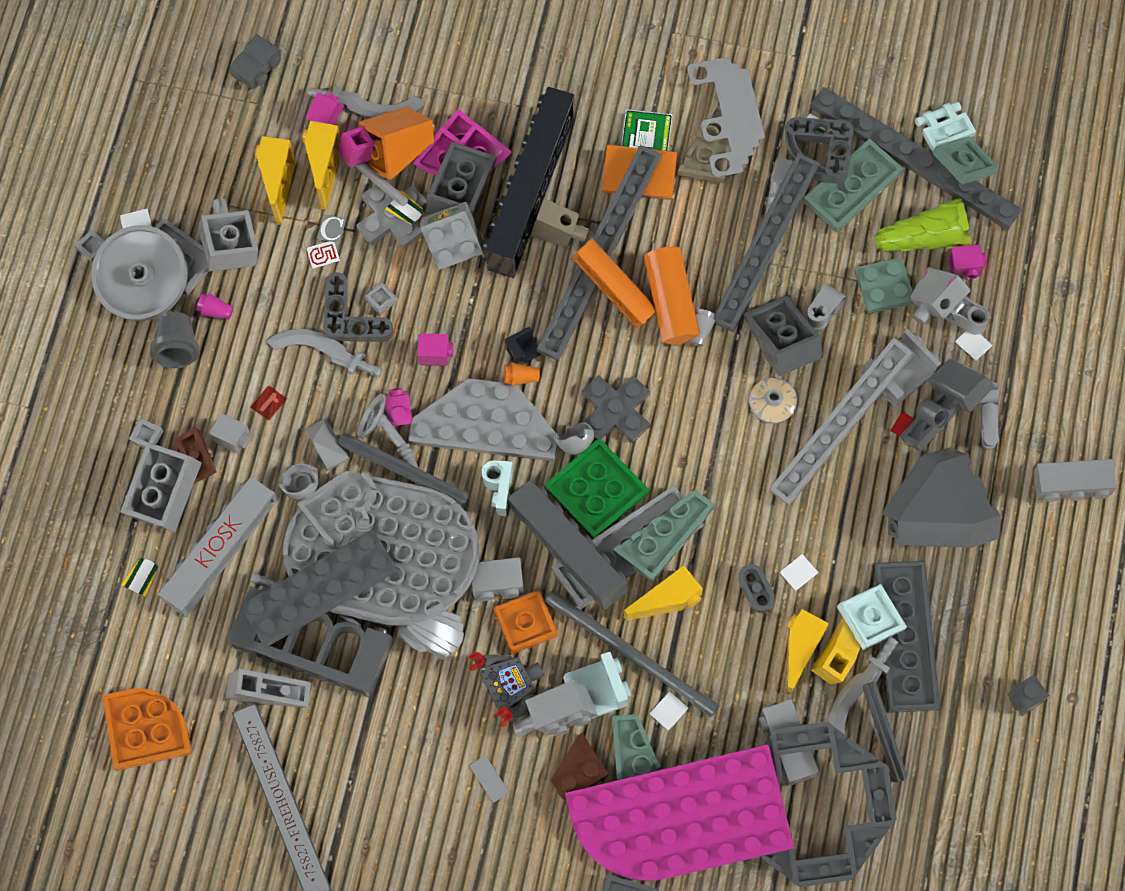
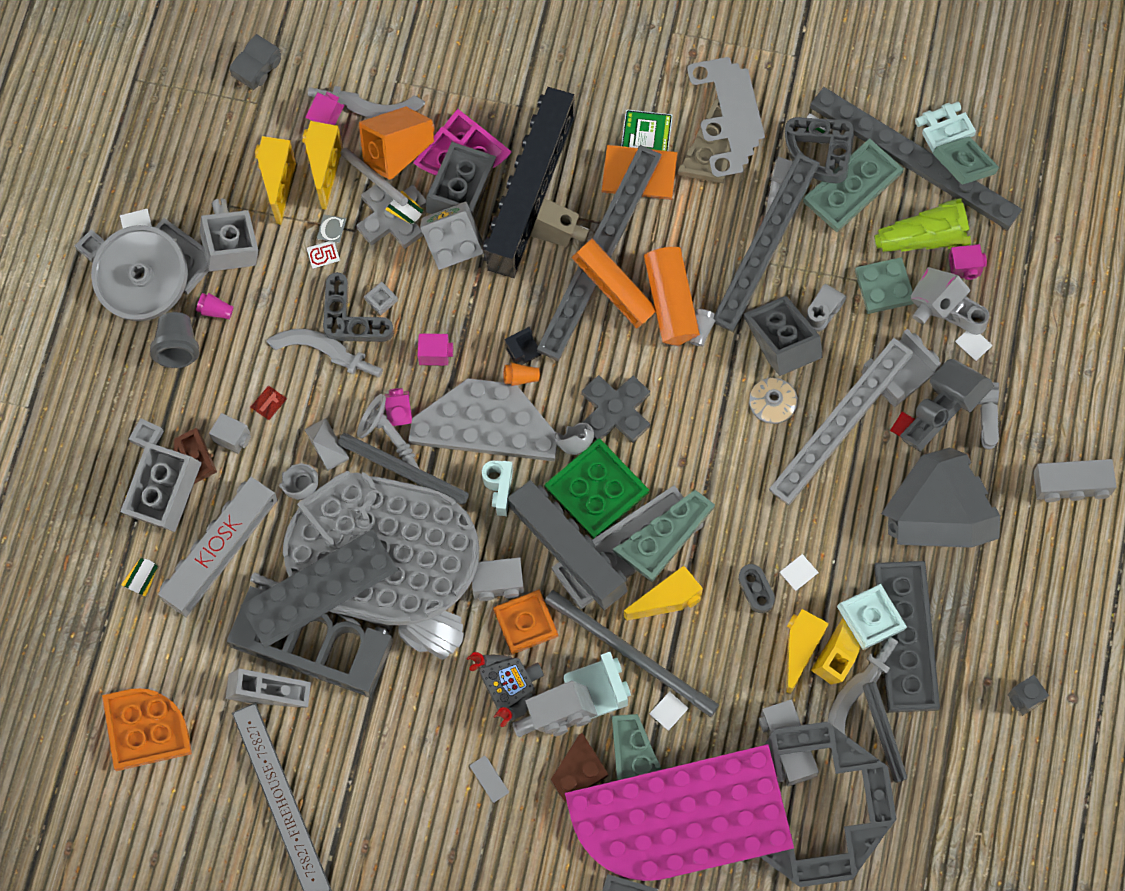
(356, 146): dark pink brick -> none

